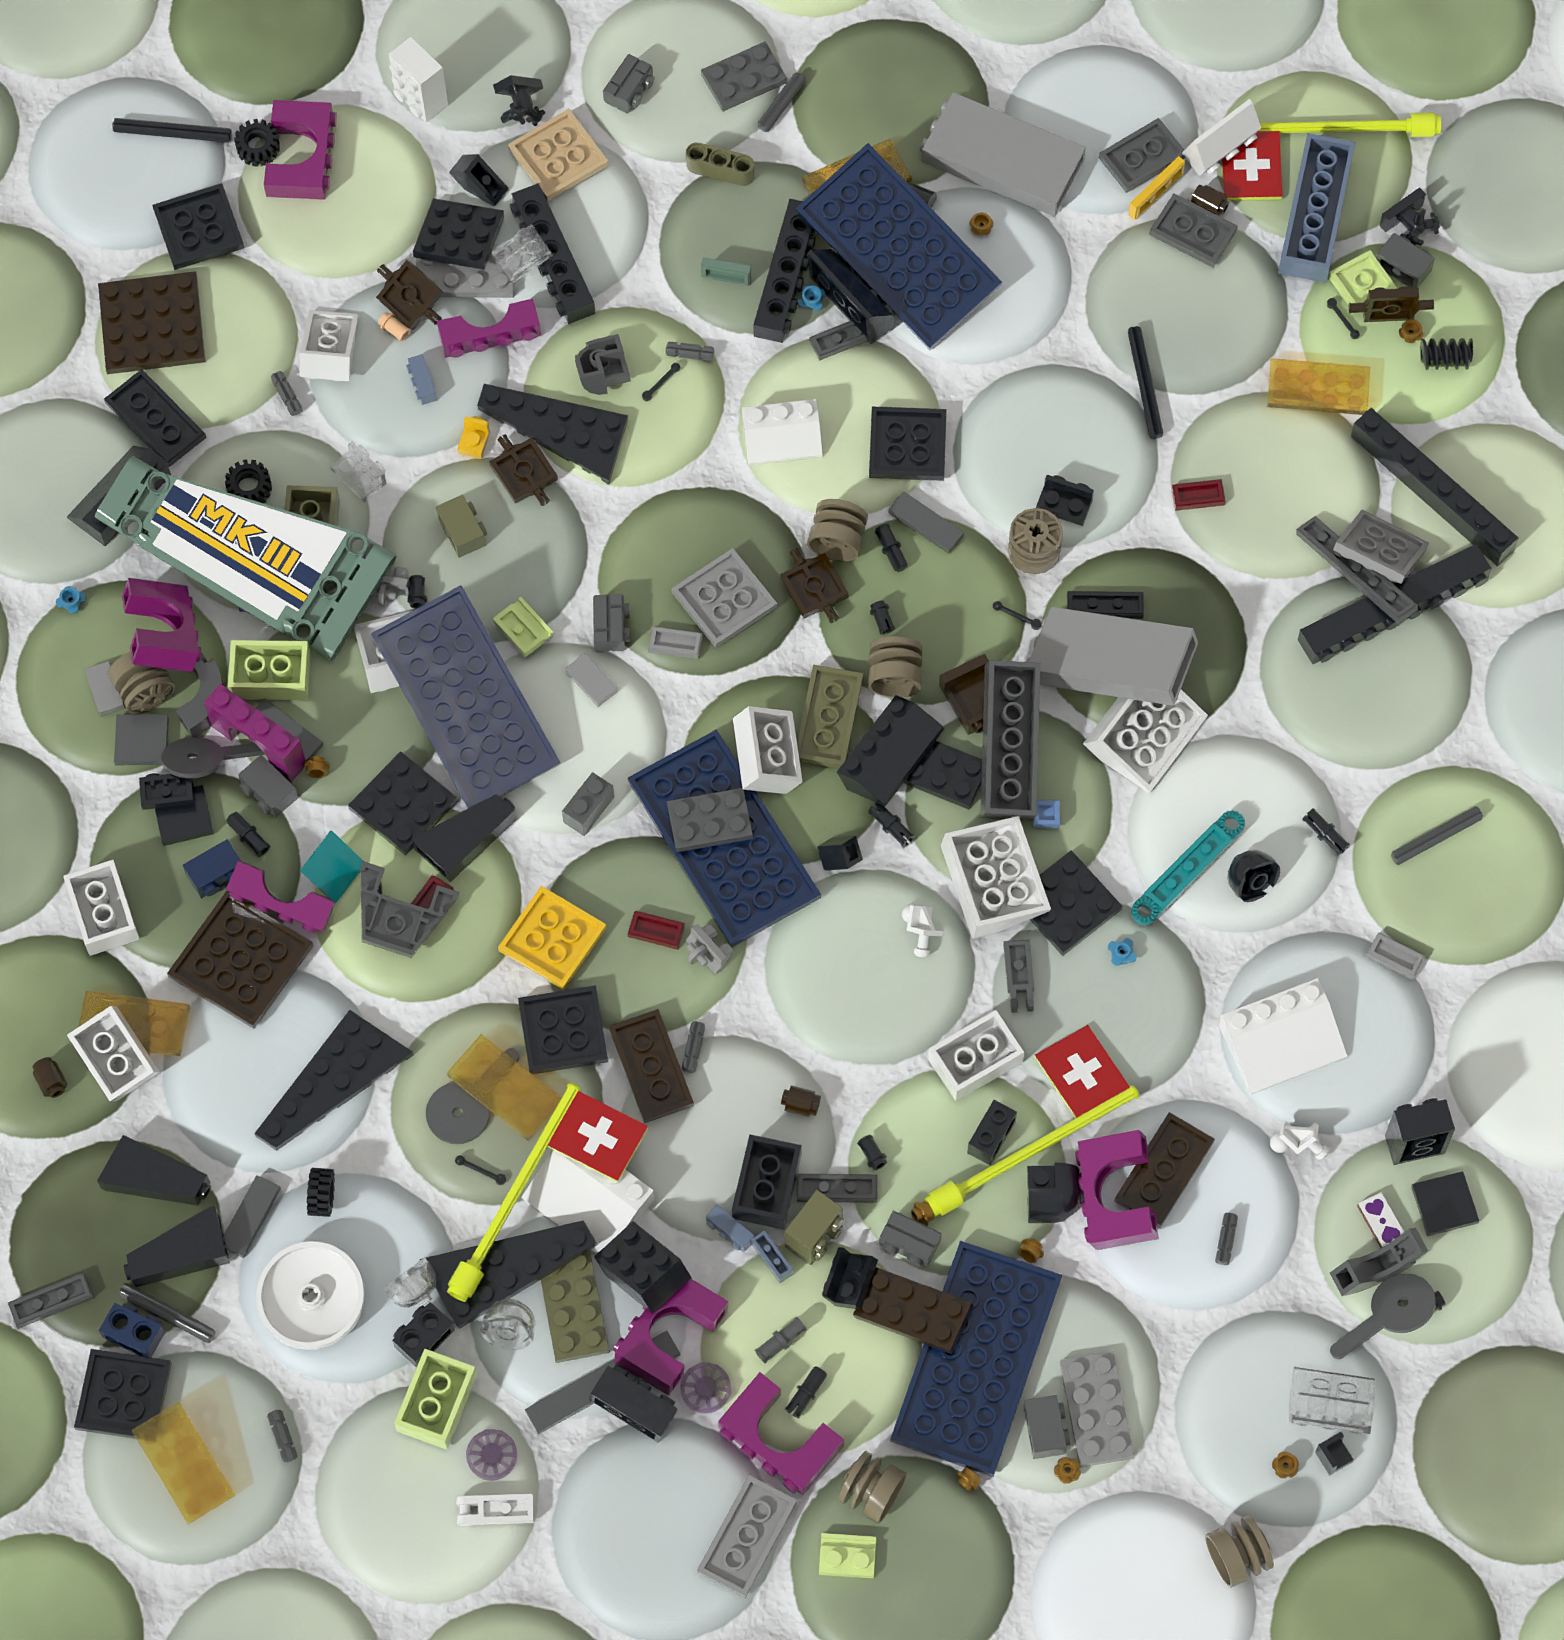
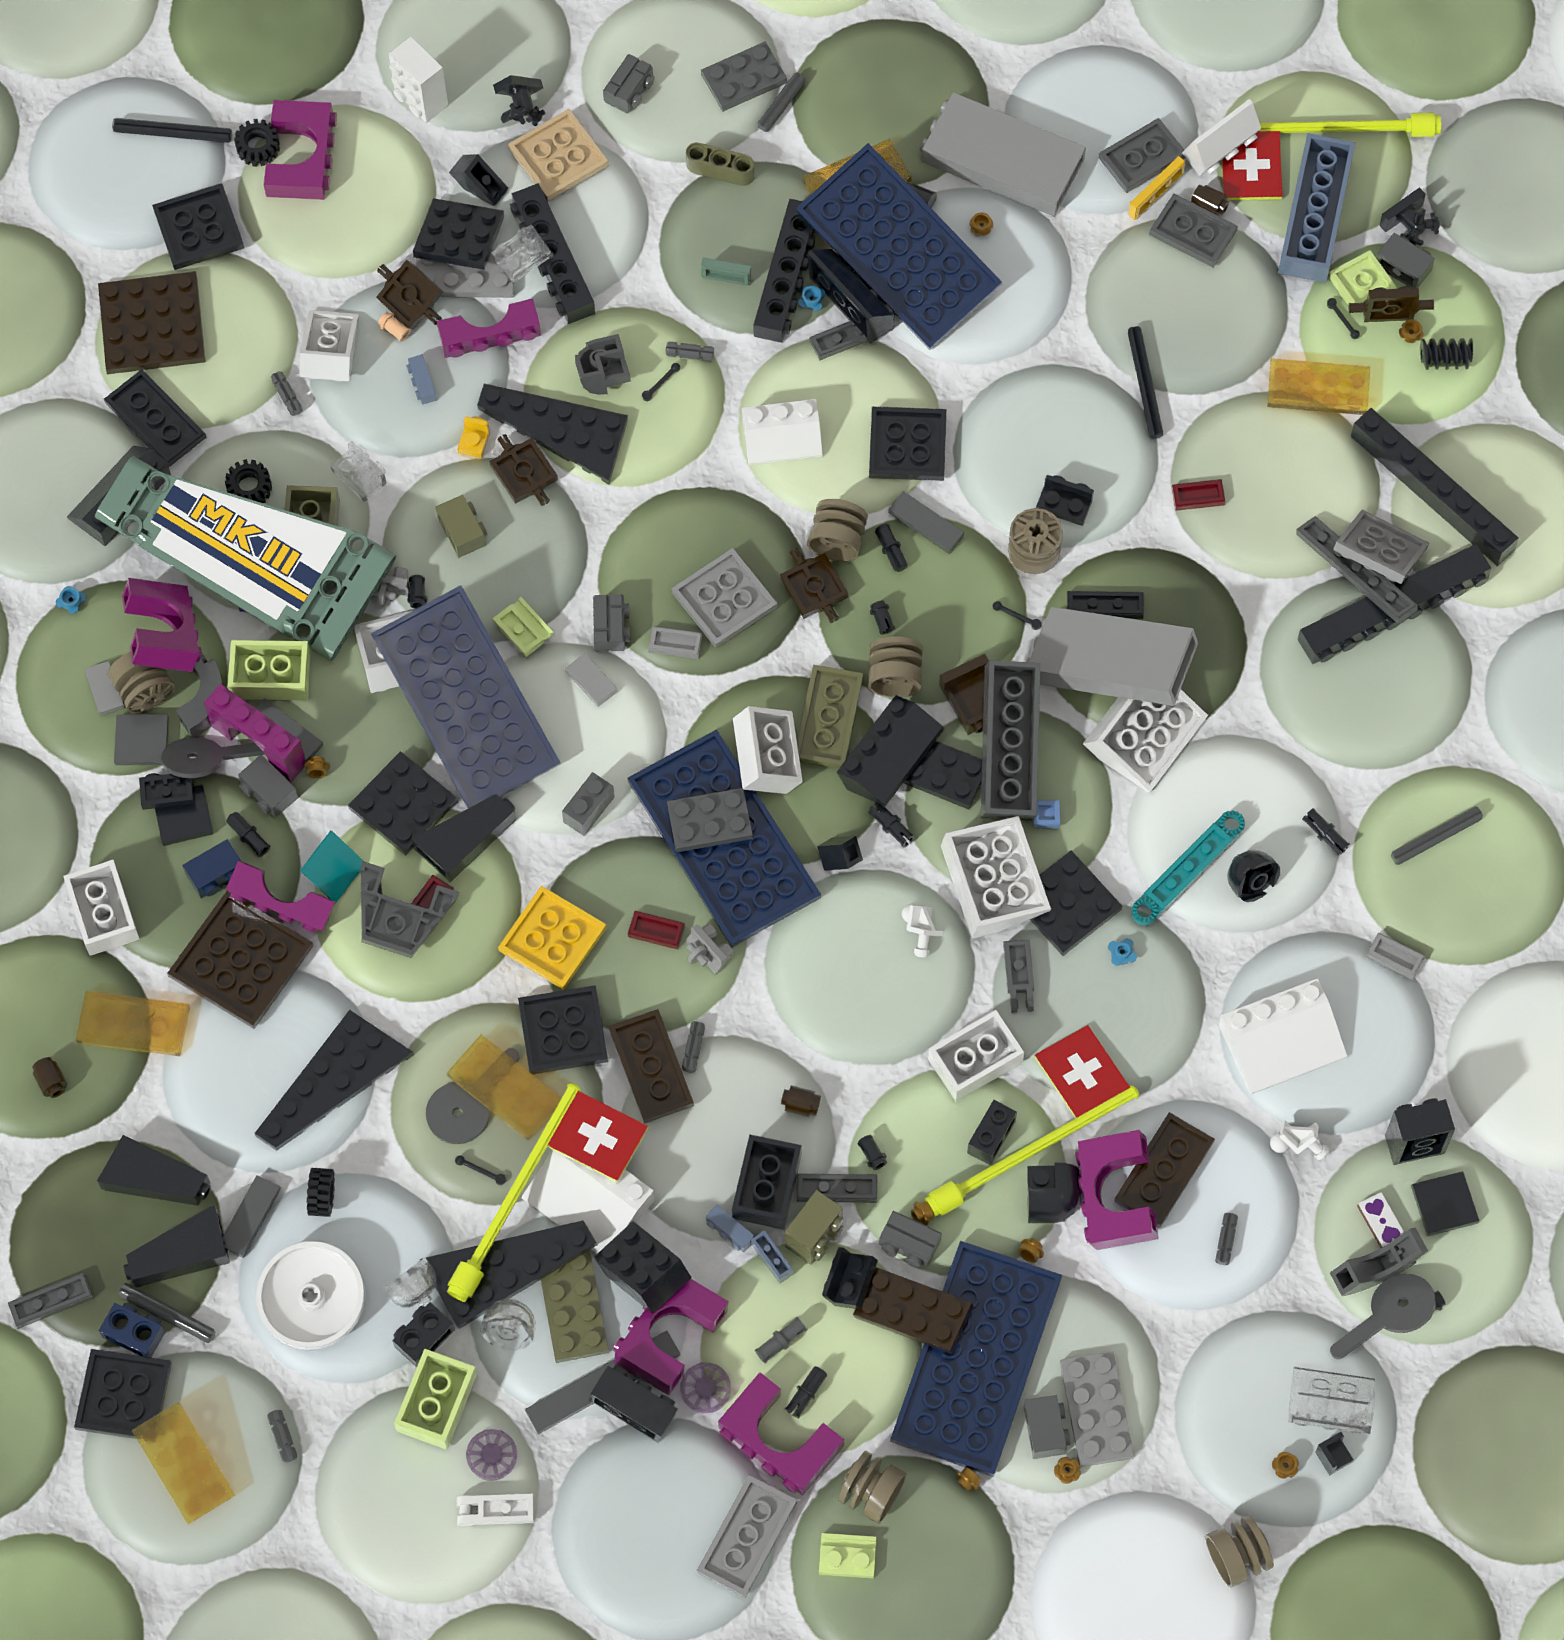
(113, 1053): white brick -> none

